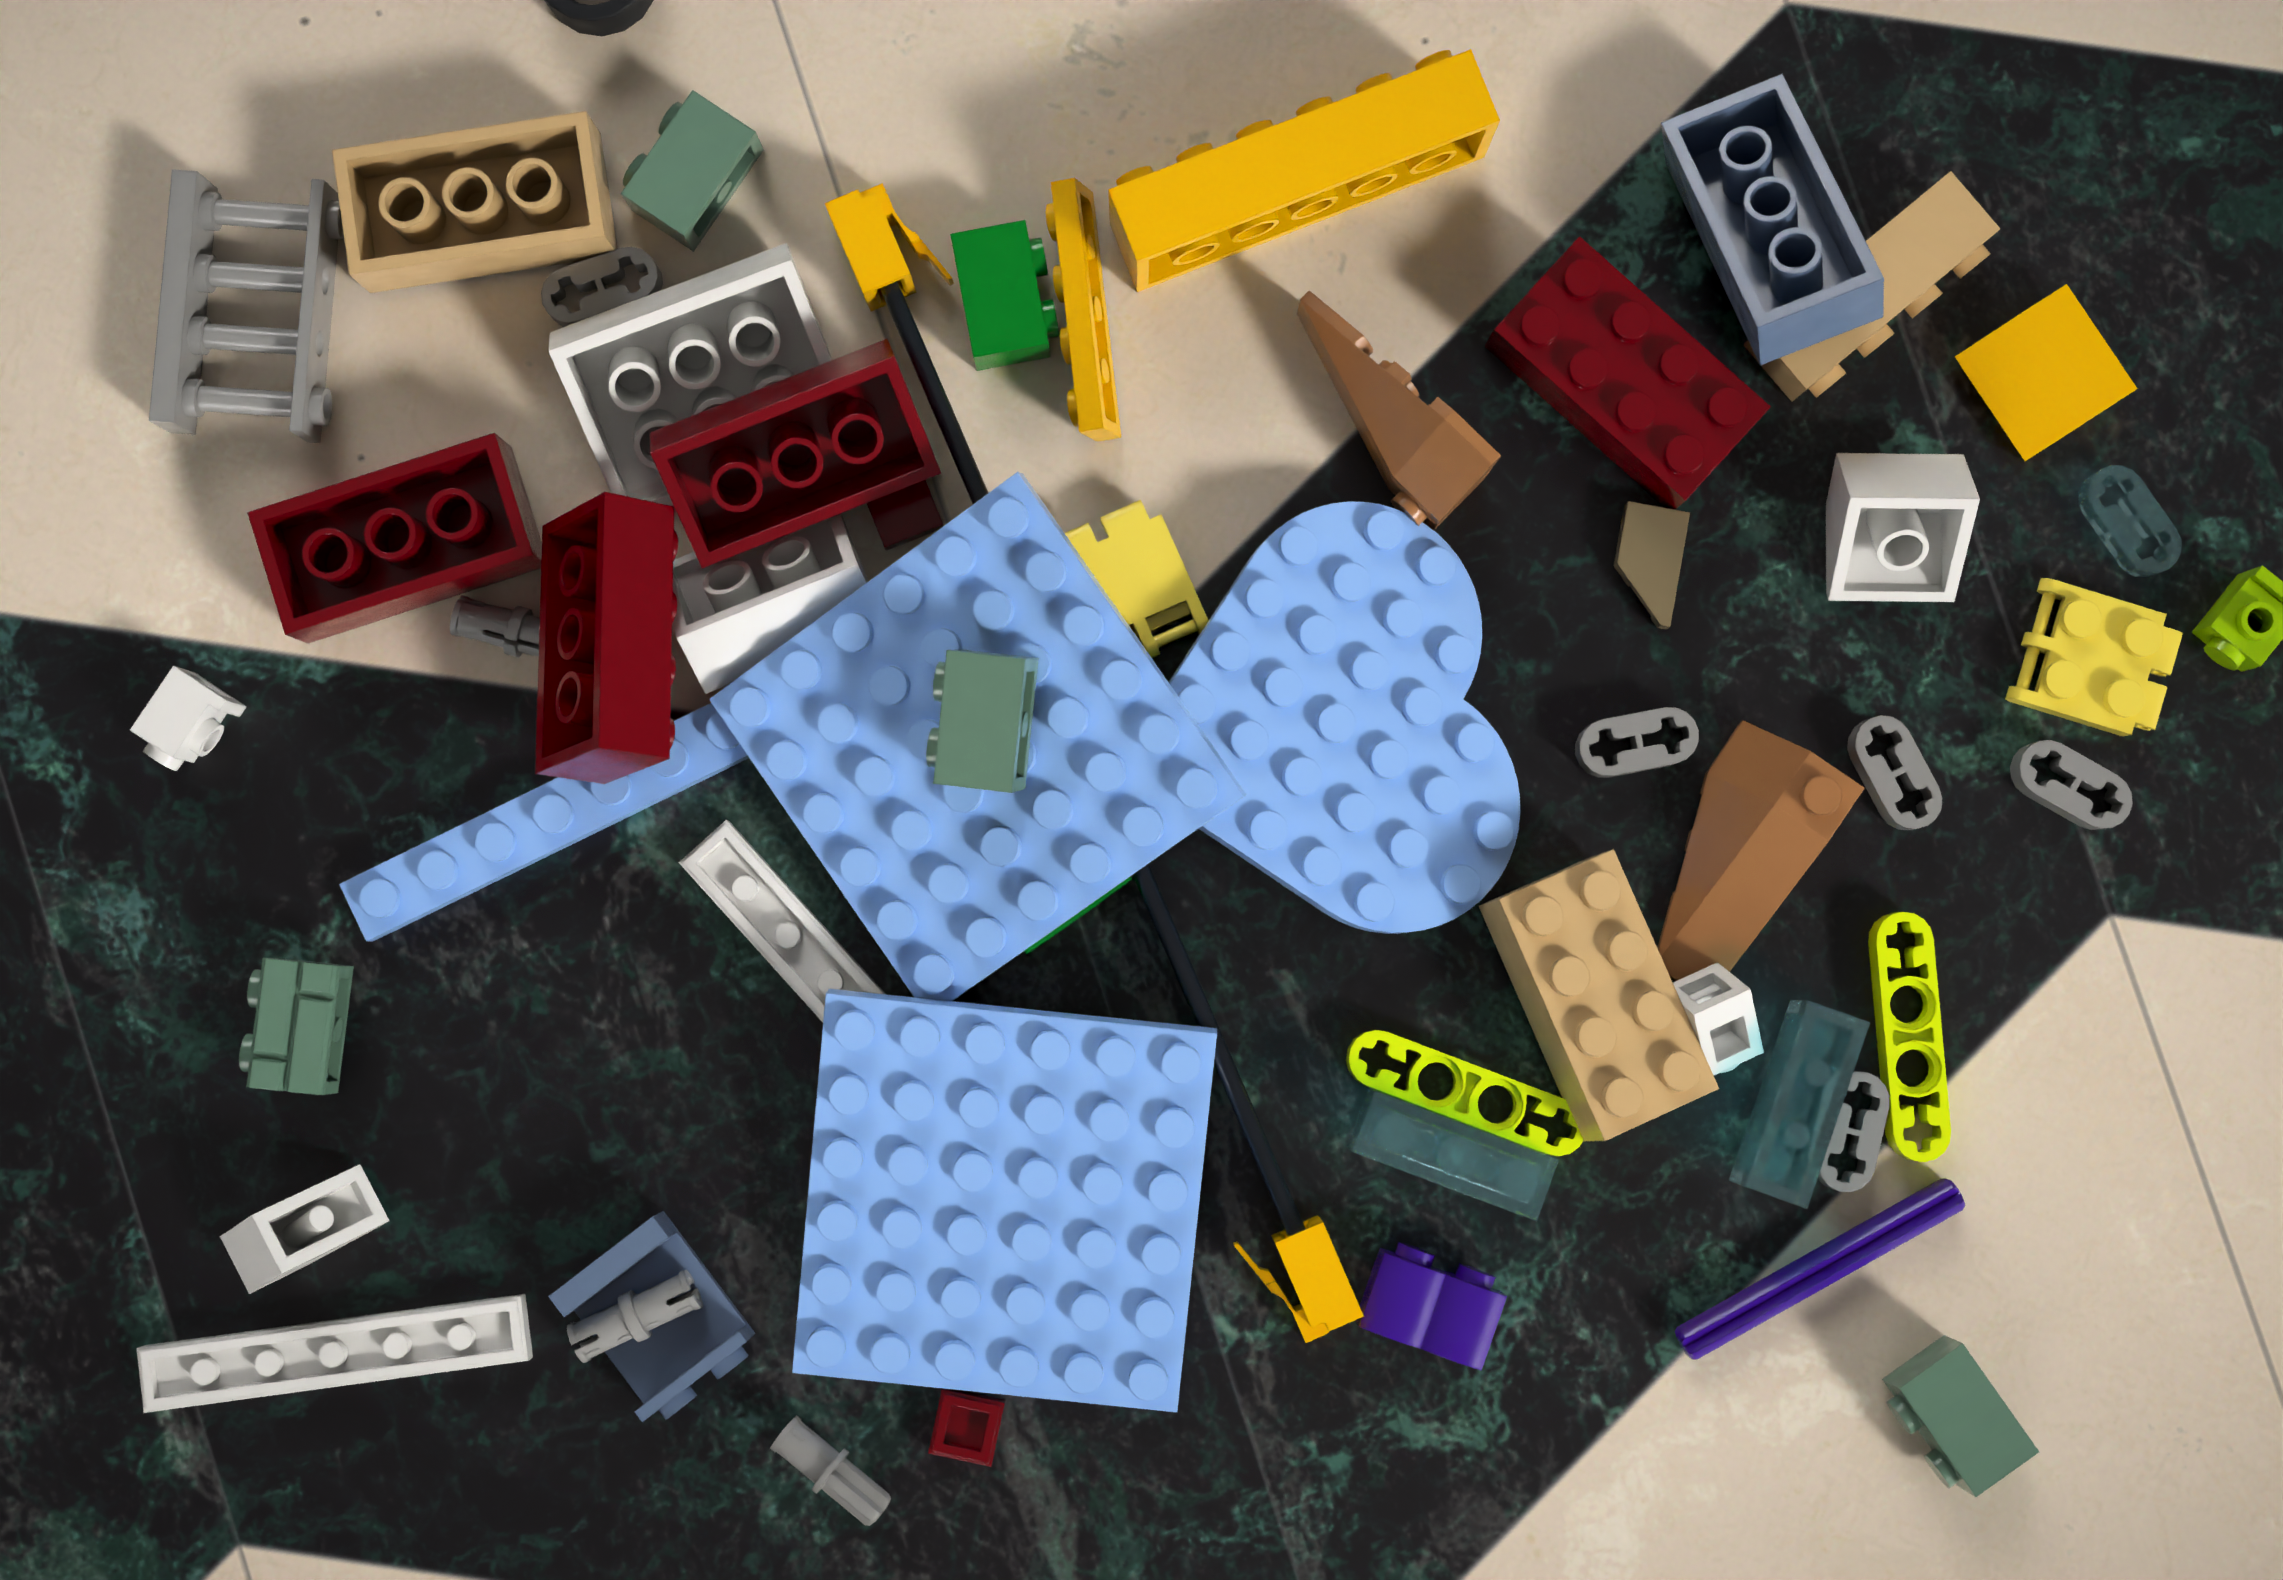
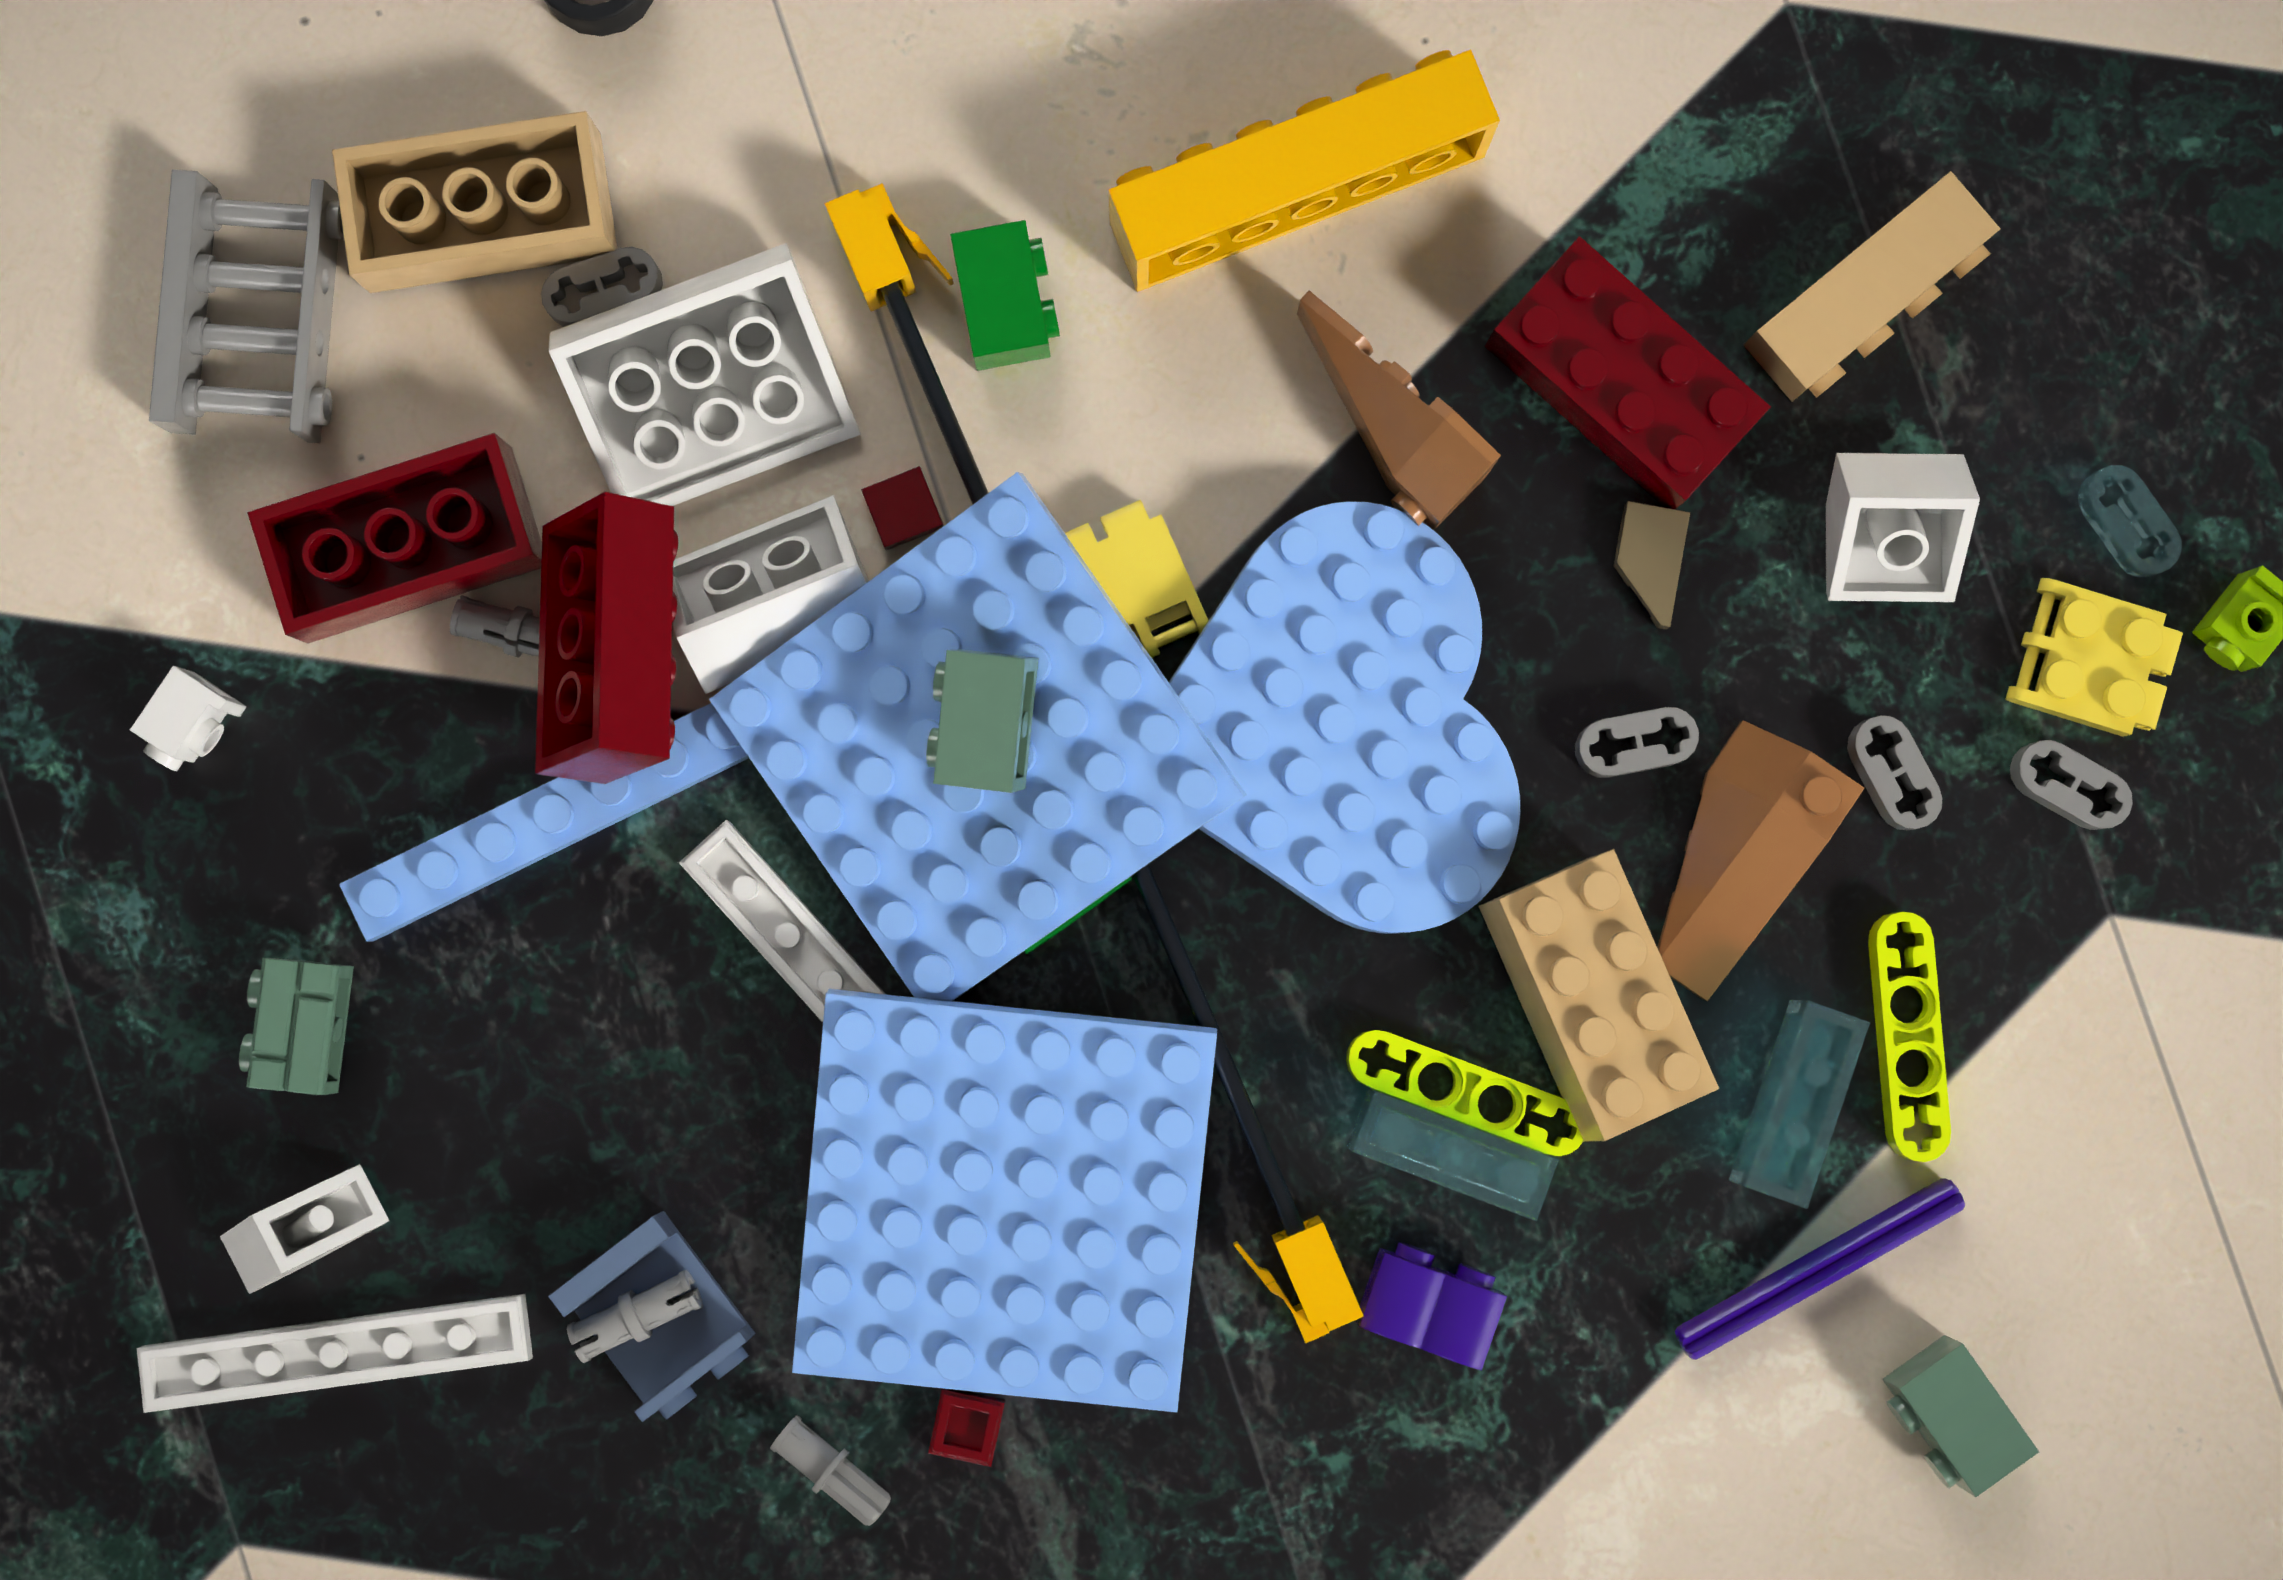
(691, 169): sand green brick -> none
(793, 453): dark red brick -> none
(1081, 289): yellow plate -> none
(1721, 1016): white brick -> none
(1773, 220): sand blue brick -> none
(1865, 1136): light grey beam -> none
(2045, 372): yellow slope -> none

